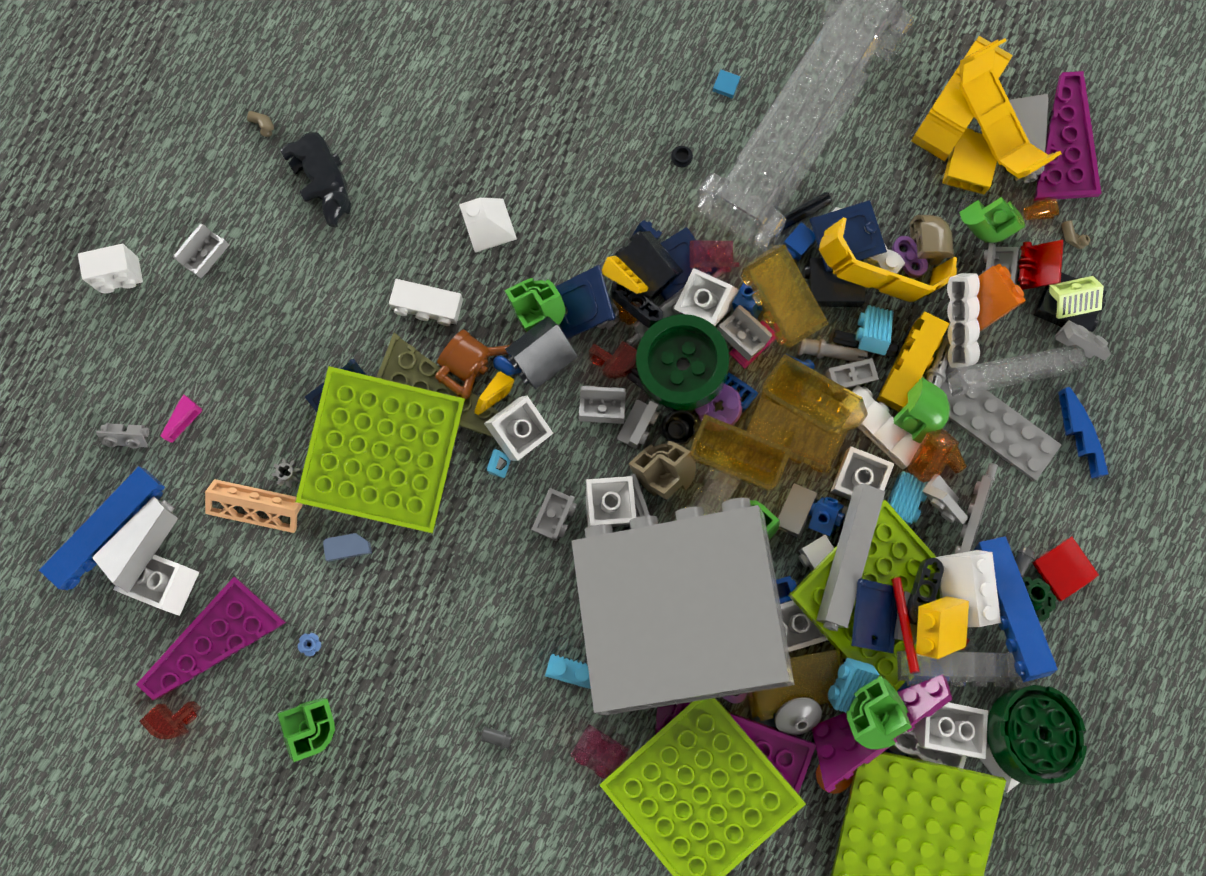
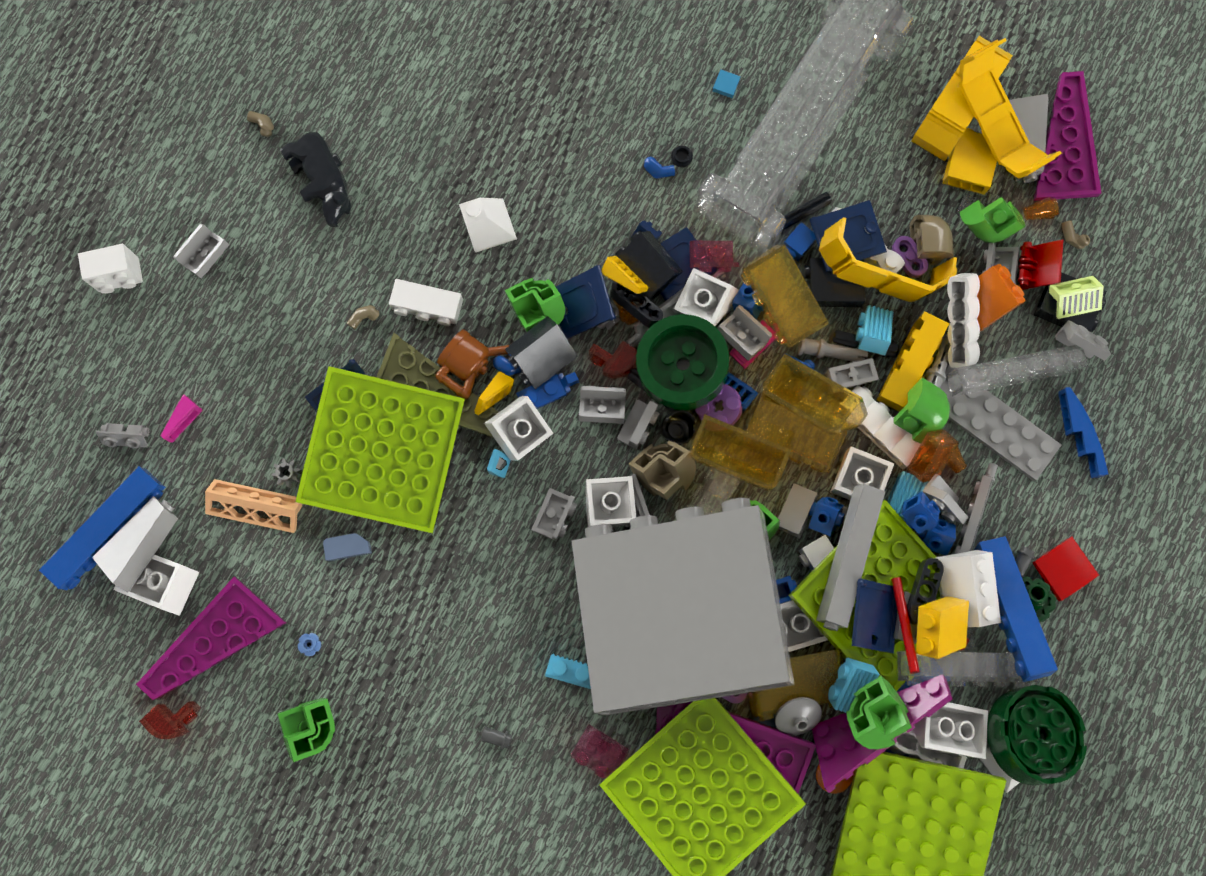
(362, 313): none -> dark tan arm
(551, 390): none -> blue hinge
(657, 170): none -> blue arm
(920, 513): none -> blue brick
(940, 538): none -> blue brick

